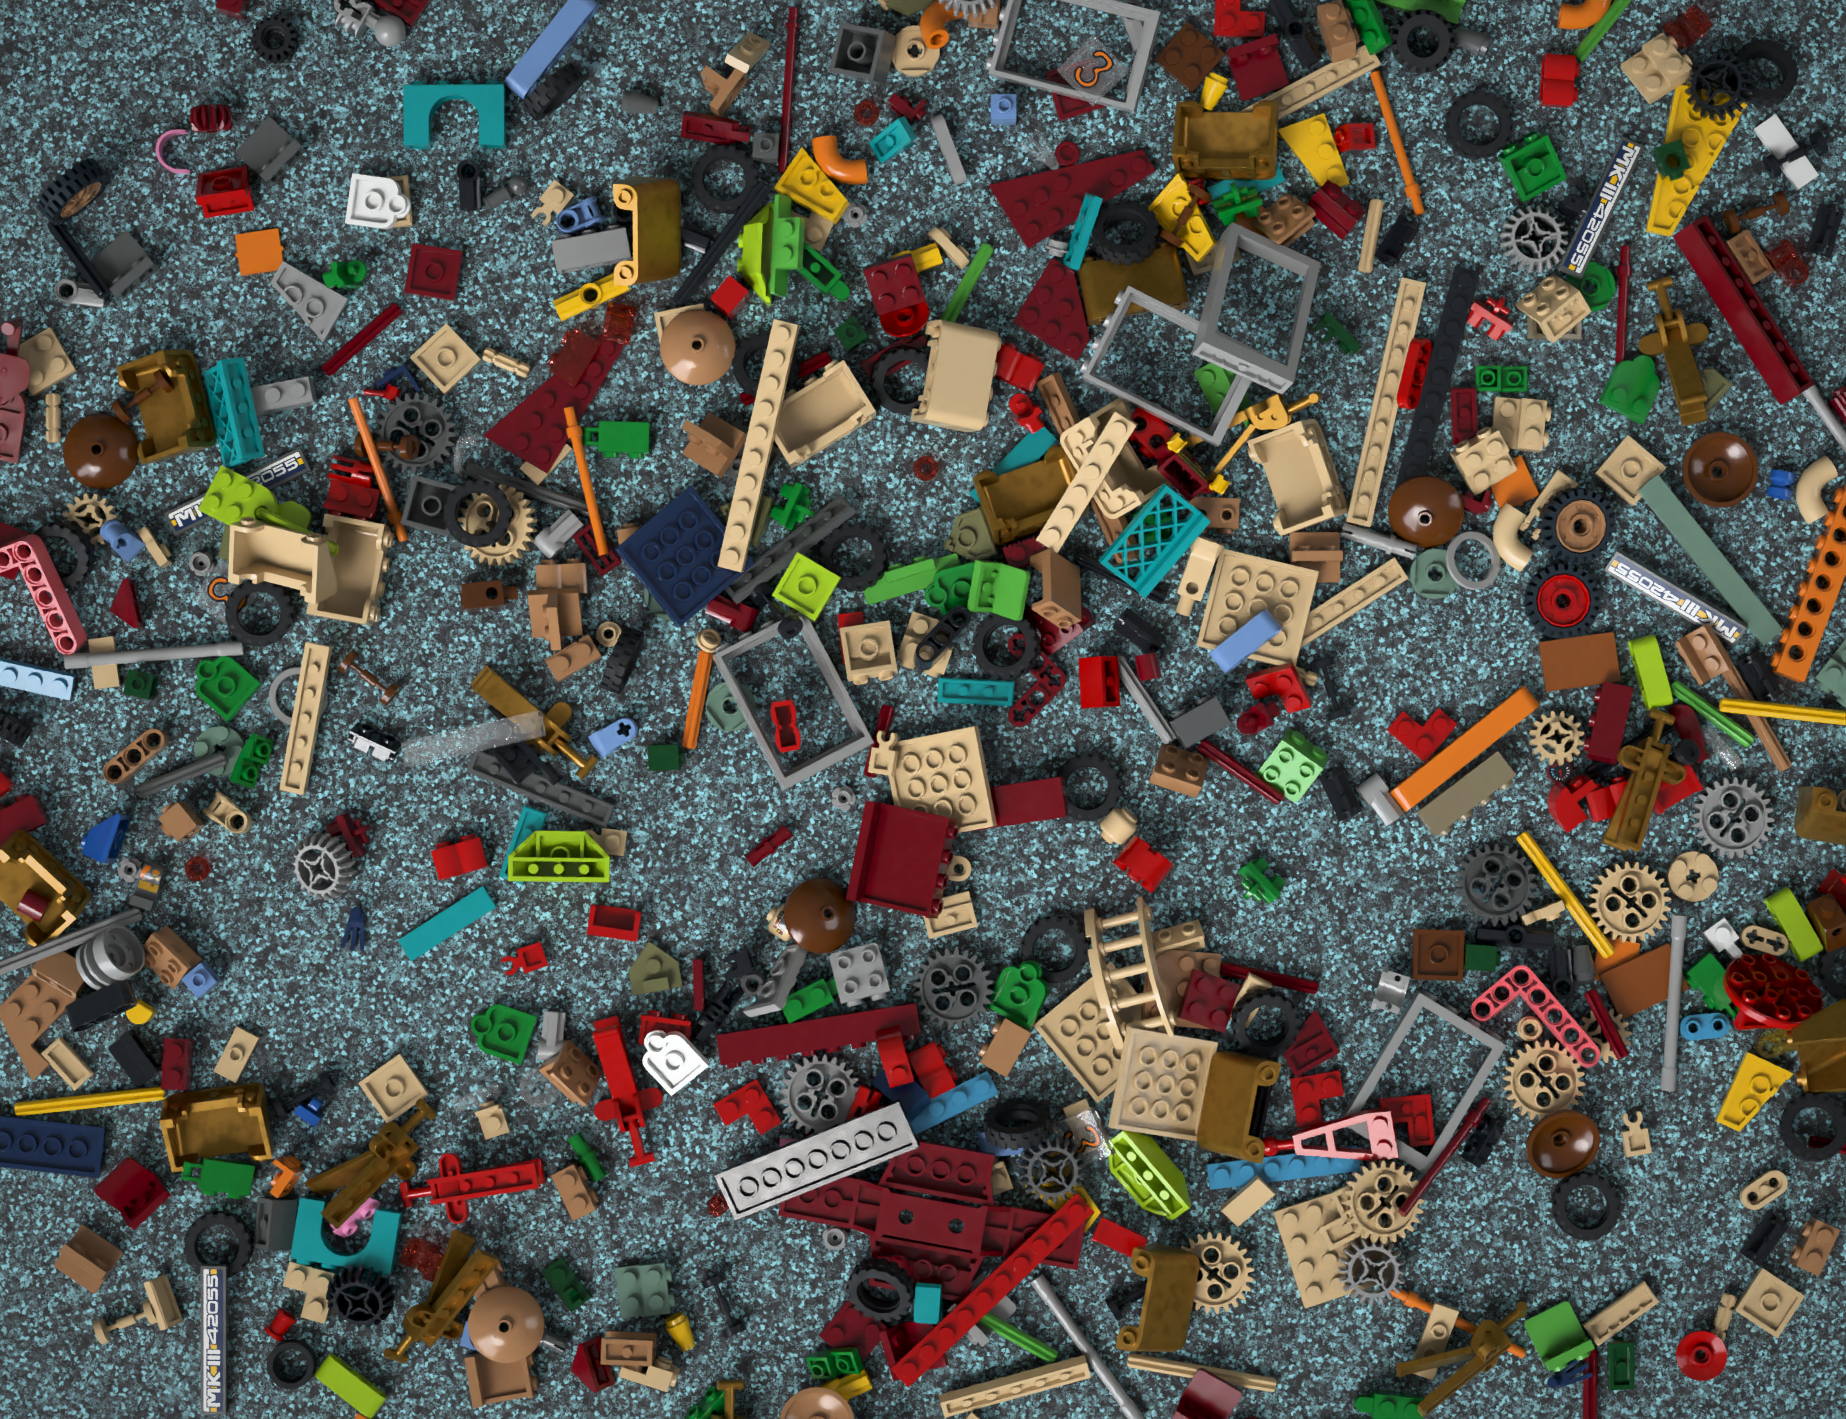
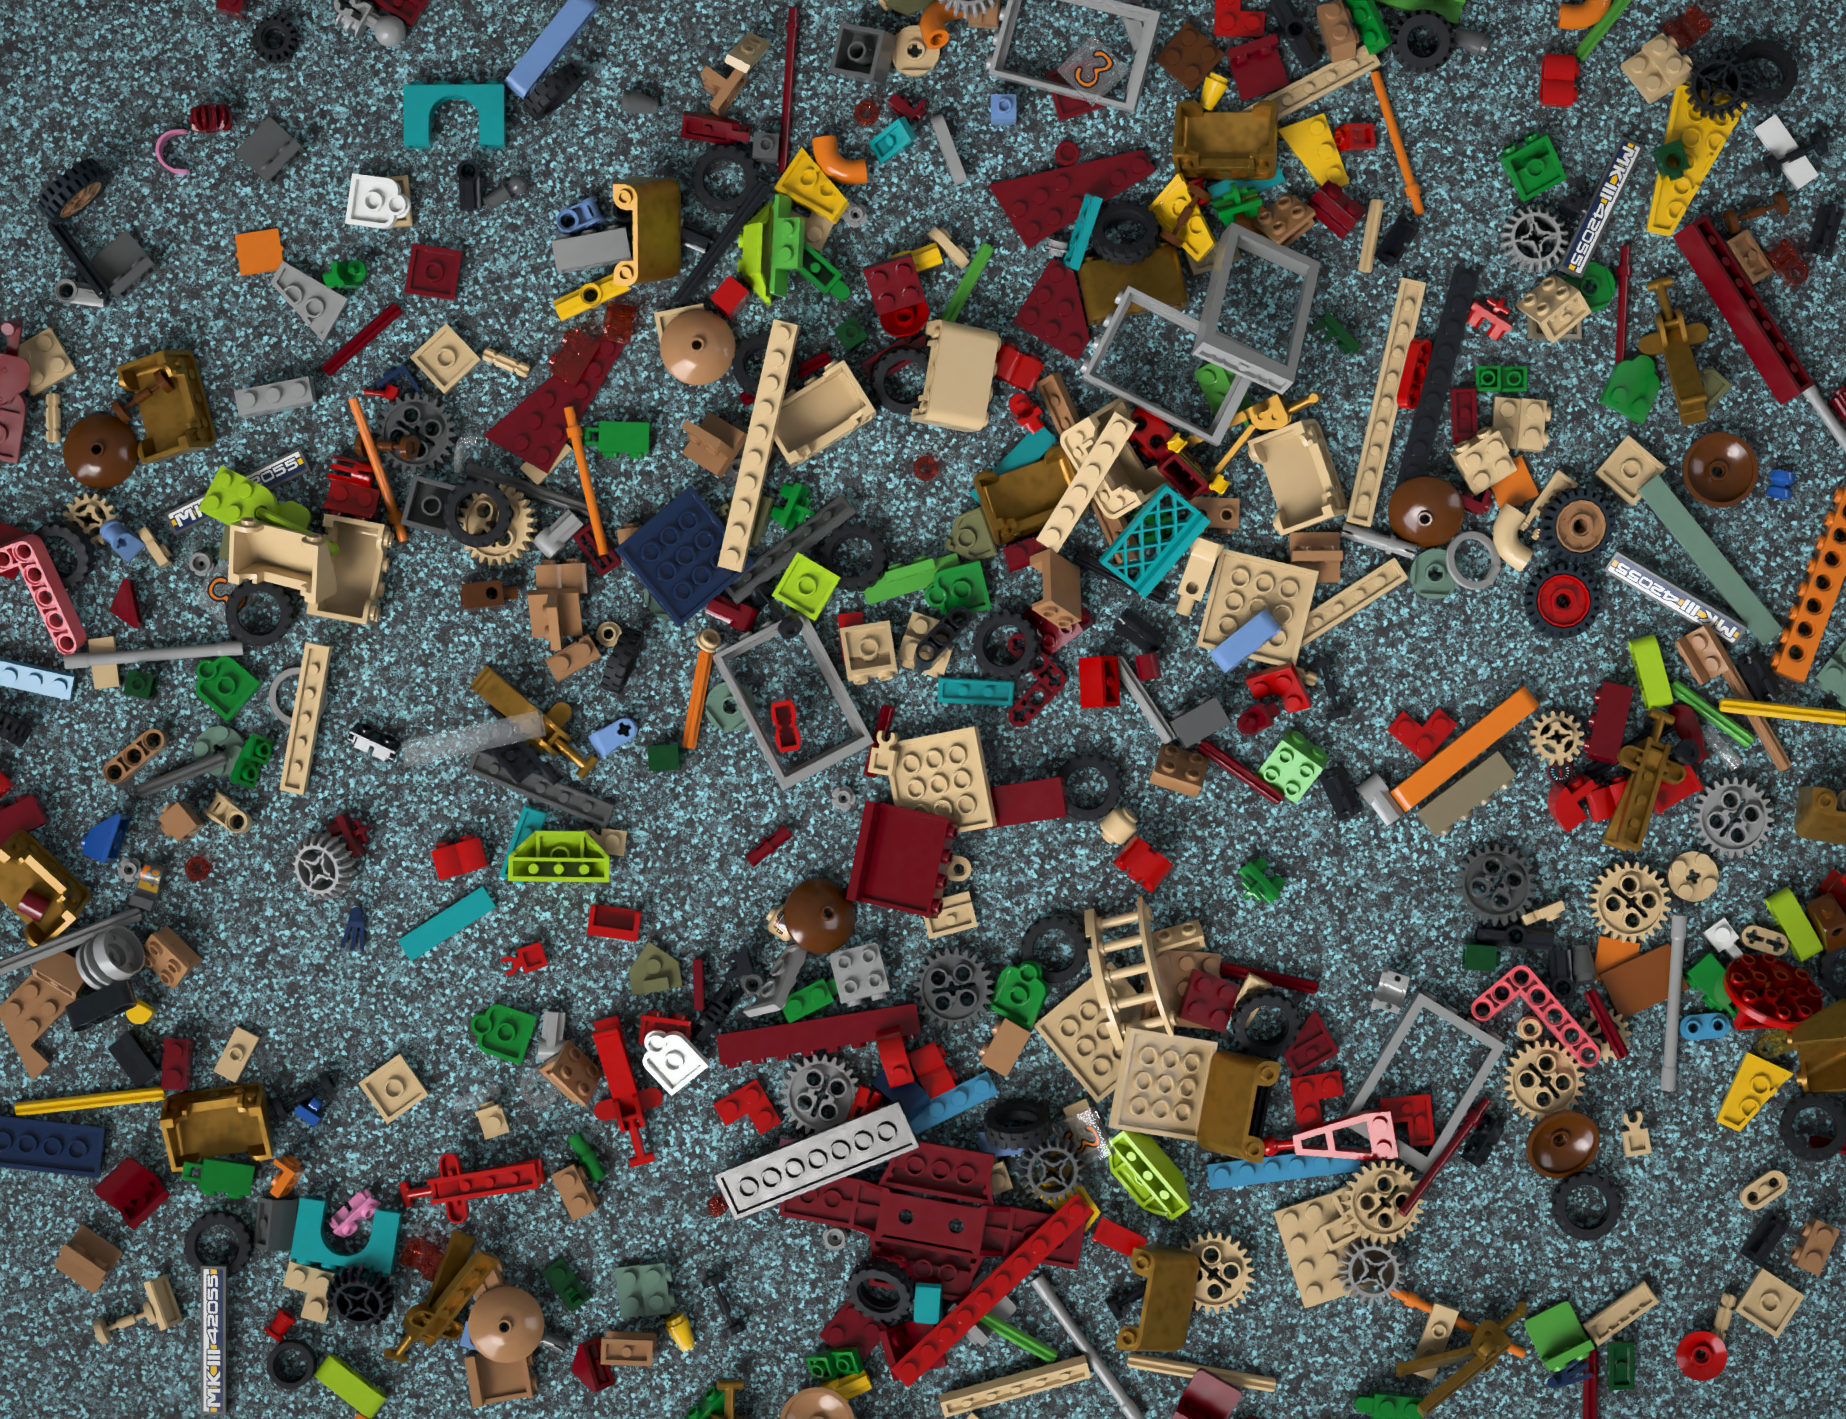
(67, 1063): tan tile -> none
(201, 980): medium blue brick -> none
(224, 192): red bracket -> none
(242, 418): teal fence -> none
(369, 1171): pearl gold piece -> none
(389, 693): reddish brown wheel -> none
(555, 200): tan plate -> none
(658, 1376): tan plate -> none
(998, 589): bright green bracket -> none
(1046, 155): clear piece -> none
(1247, 1200): tan tile -> none
(1437, 954): reddish brown plate -> none
(1485, 99): black tyre -> none
(1565, 894): yellow axle -> none
(1579, 661): dark orange tile -> none
(1810, 486): tan cylinder -> none

